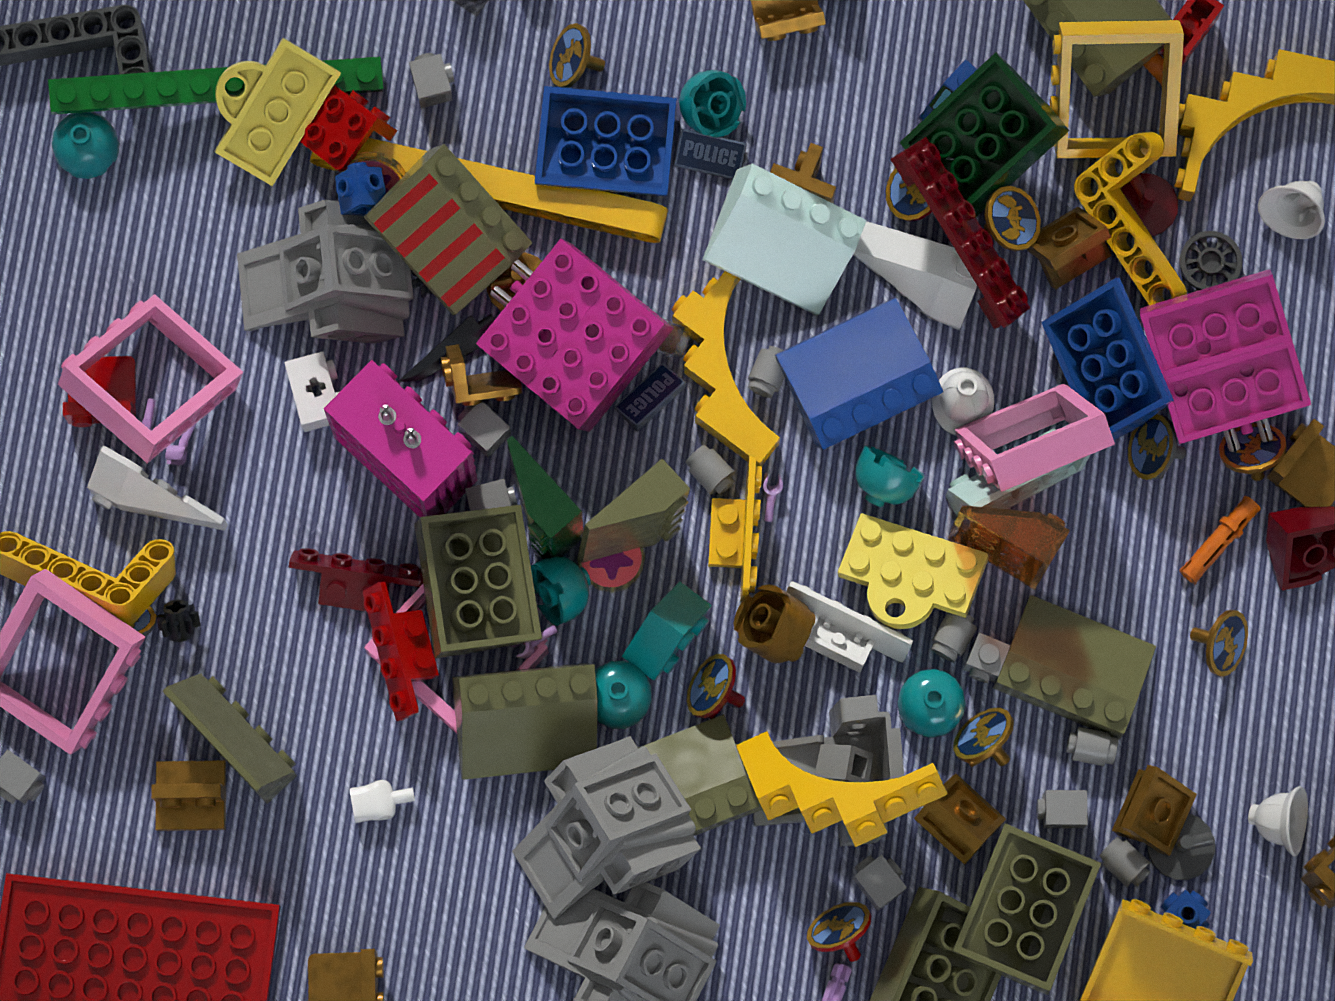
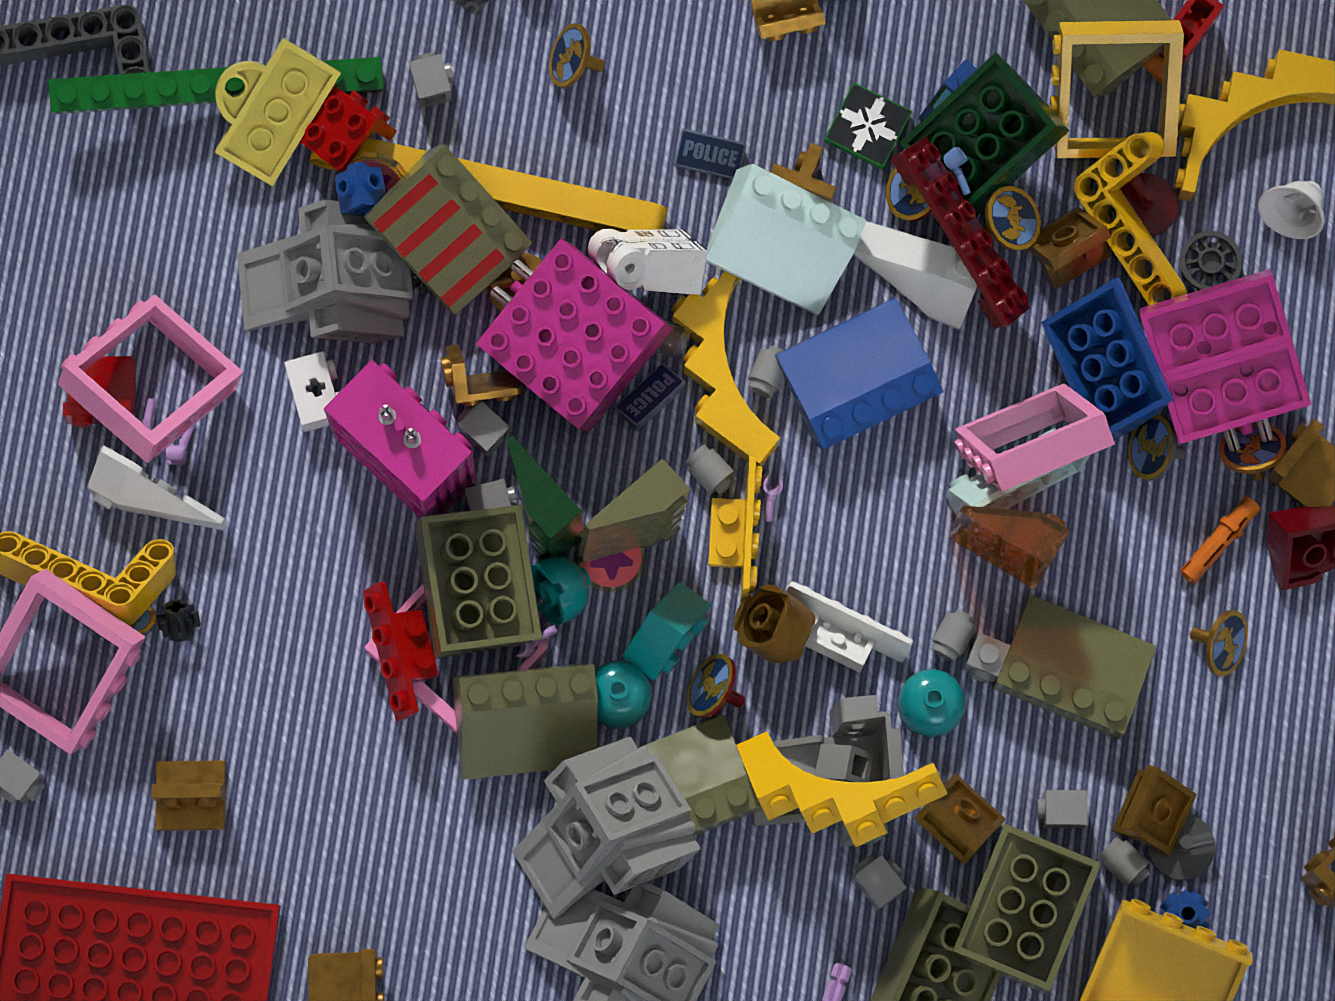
(85, 144): teal cylinder -> none
(232, 735): olive slope -> none
(347, 578): dark red bracket -> none
(377, 800): white piece -> none
(465, 335): black bar -> none
(605, 141): blue slope -> none
(650, 259): none -> white piece
(712, 103): teal cylinder -> none
(840, 929): shield -> none
(868, 126): none -> tile
(886, 477): teal cylinder -> none
(911, 571): light yellow plate -> none
(953, 160): none -> medium blue hand
(964, 399): white hat -> none
(984, 737): shield -> none
(1092, 746): light grey brick -> none
(1282, 819): white hat -> none

